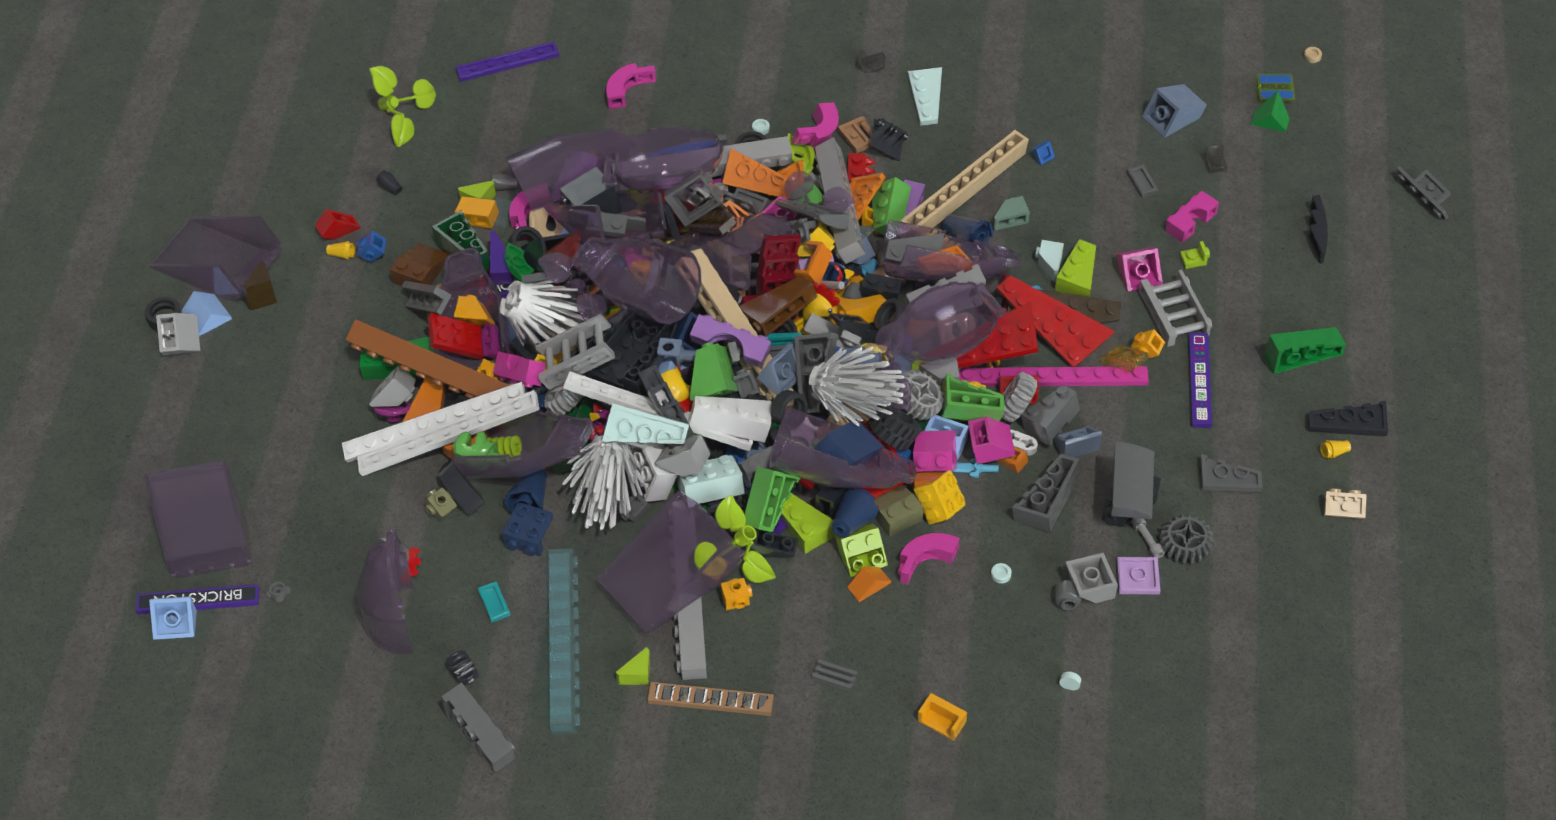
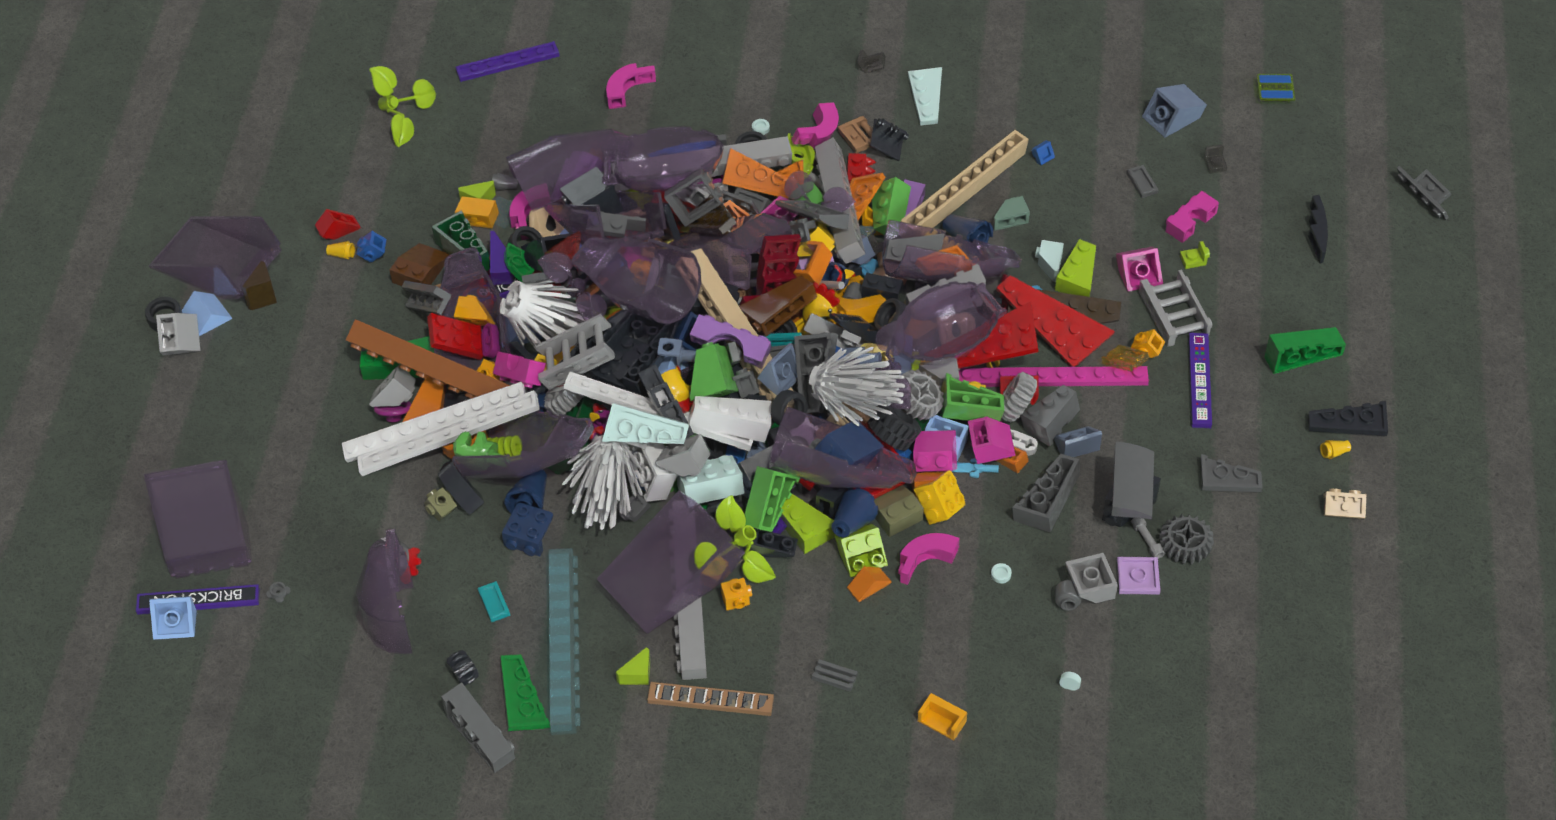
(388, 182): black cone -> none
(520, 696): none -> green wing
(1271, 114): green slope -> none
(1312, 54): tan tile -> none

